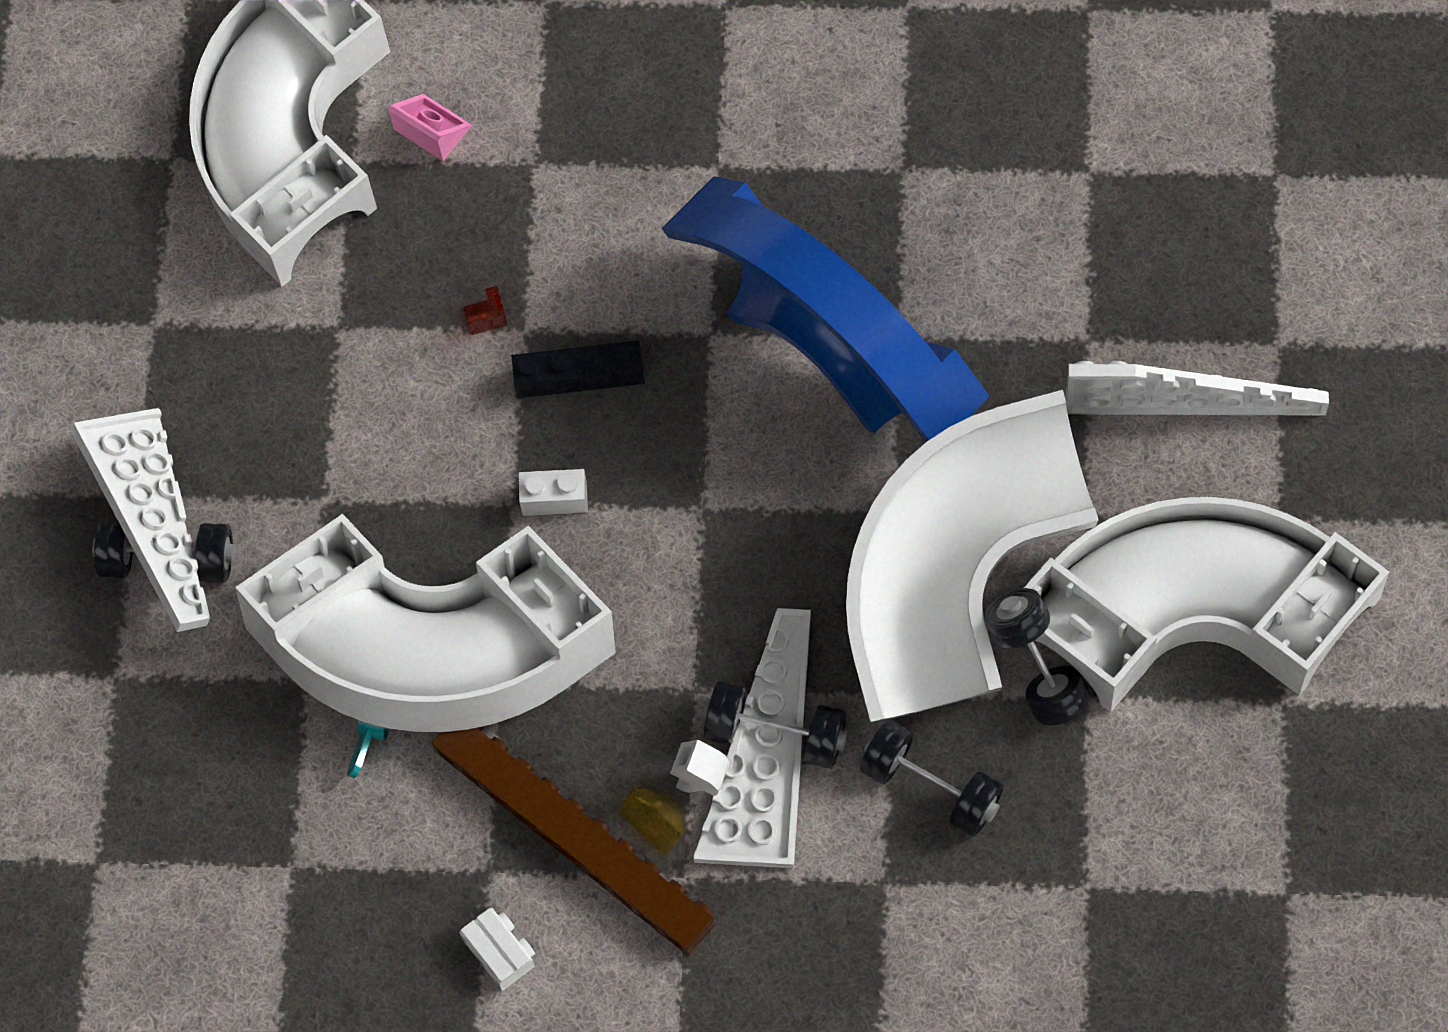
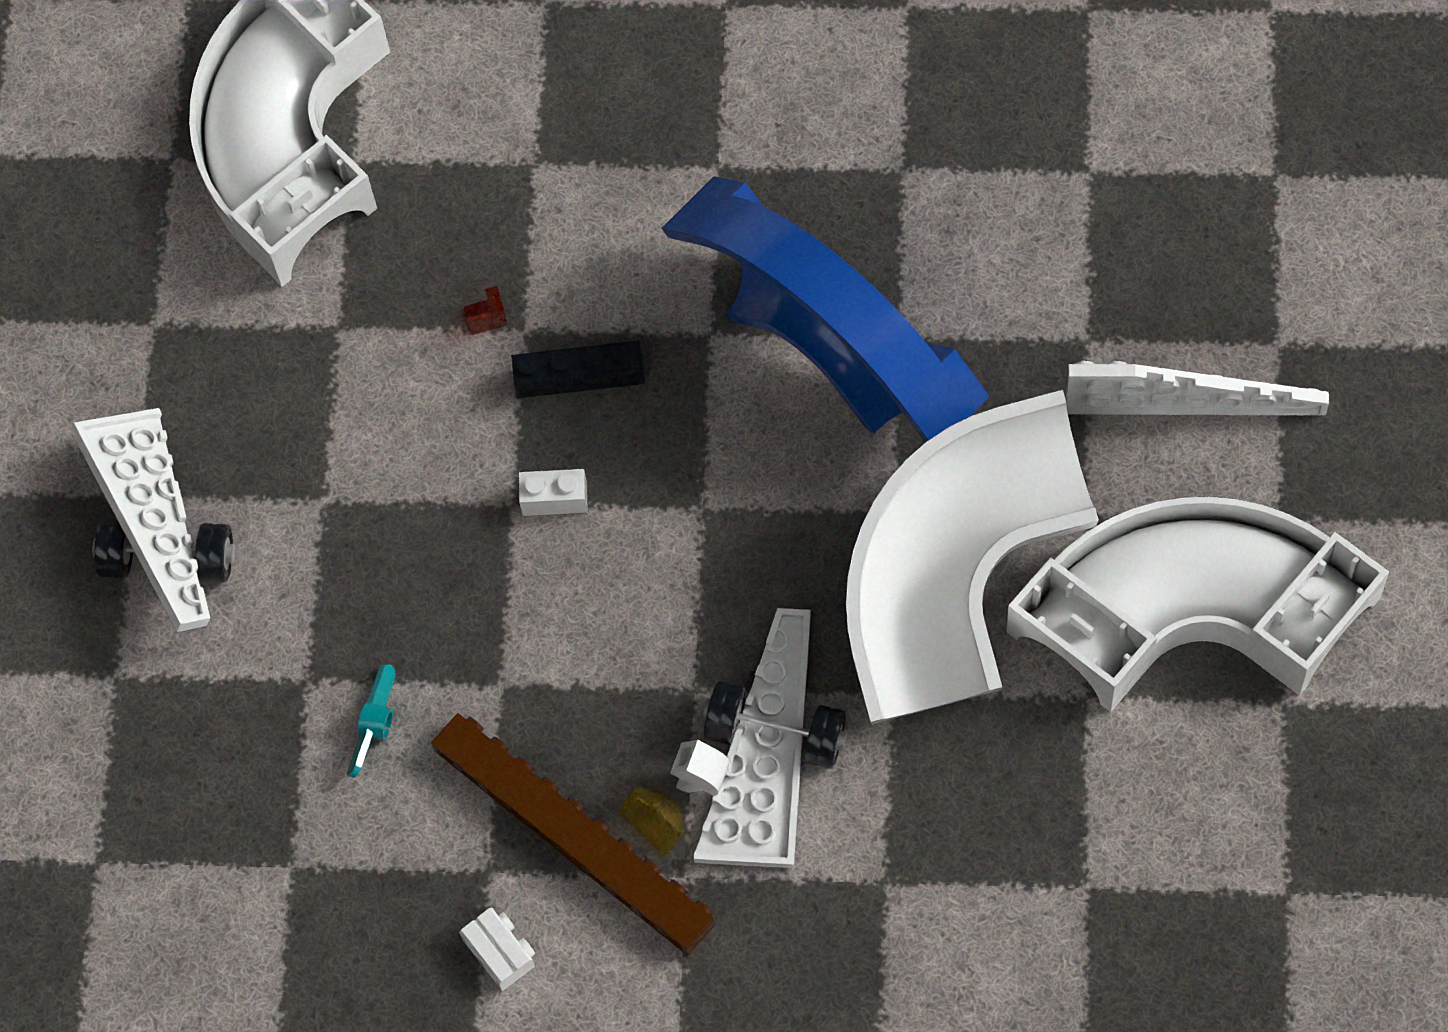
(426, 652): white piece -> none
(428, 124): bright pink slope -> none
(888, 750): black axle -> none
(1017, 621): black axle -> none

